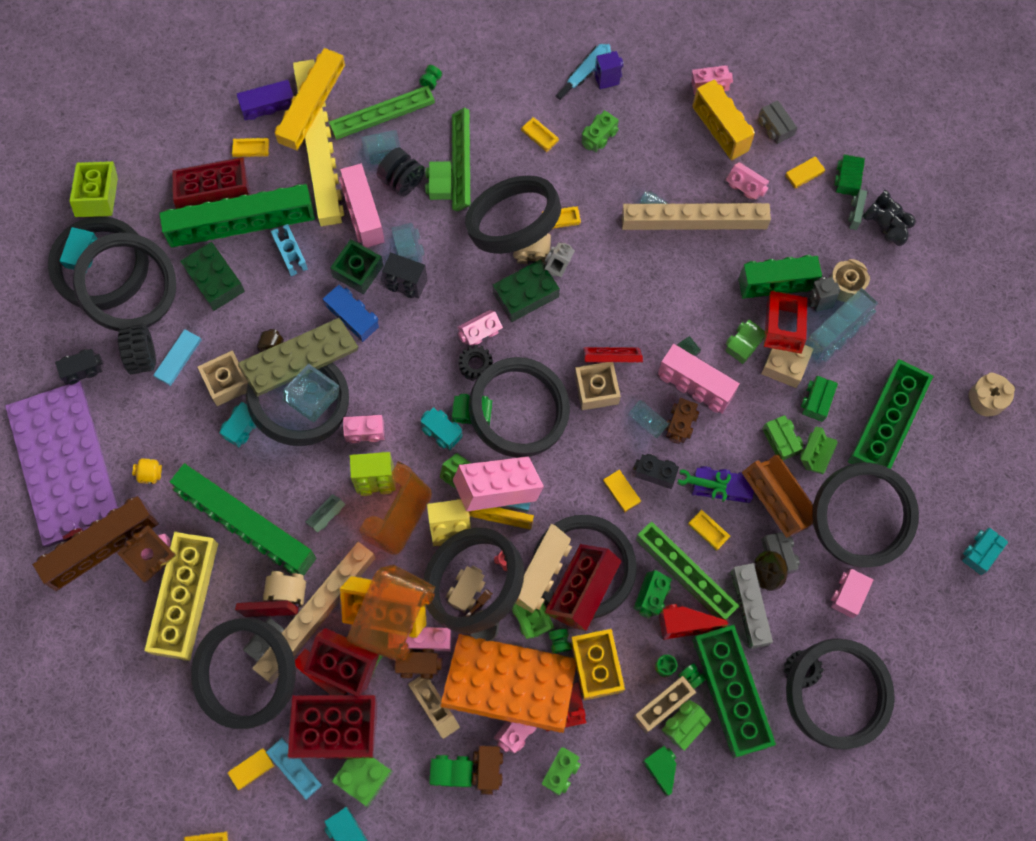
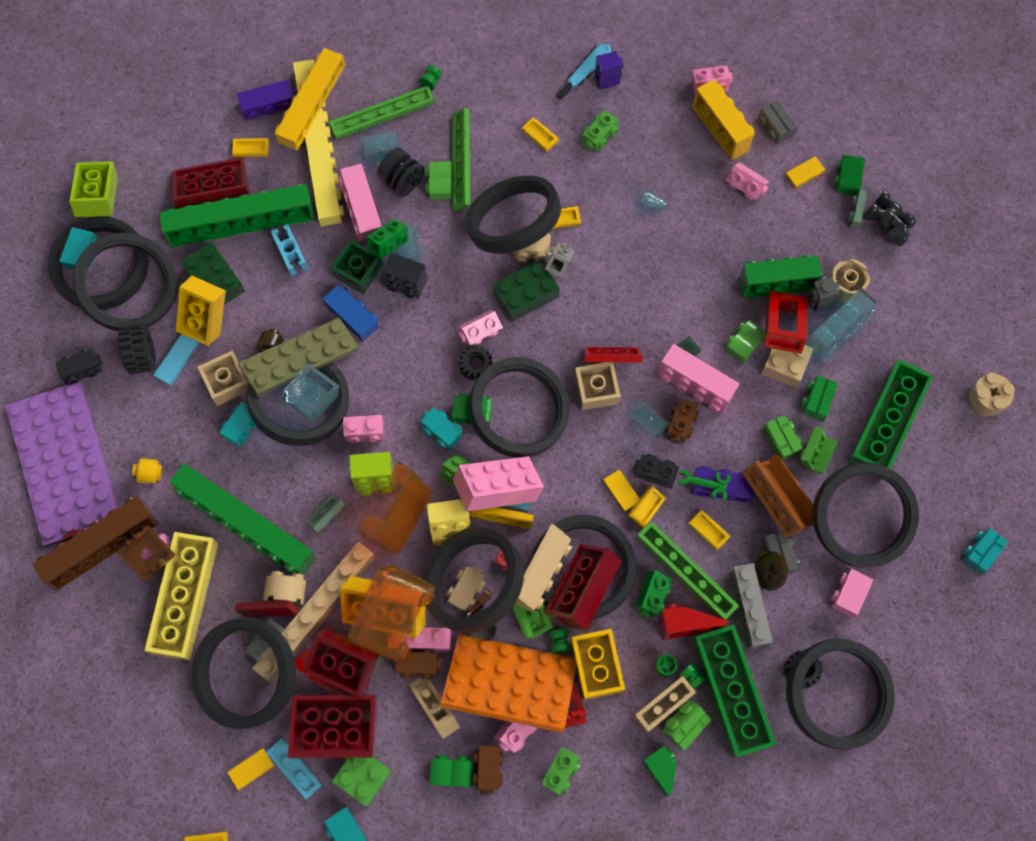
(200, 310): none -> yellow brick
(387, 238): none -> green brick
(646, 506): none -> yellow tile
(695, 216): tan brick -> none

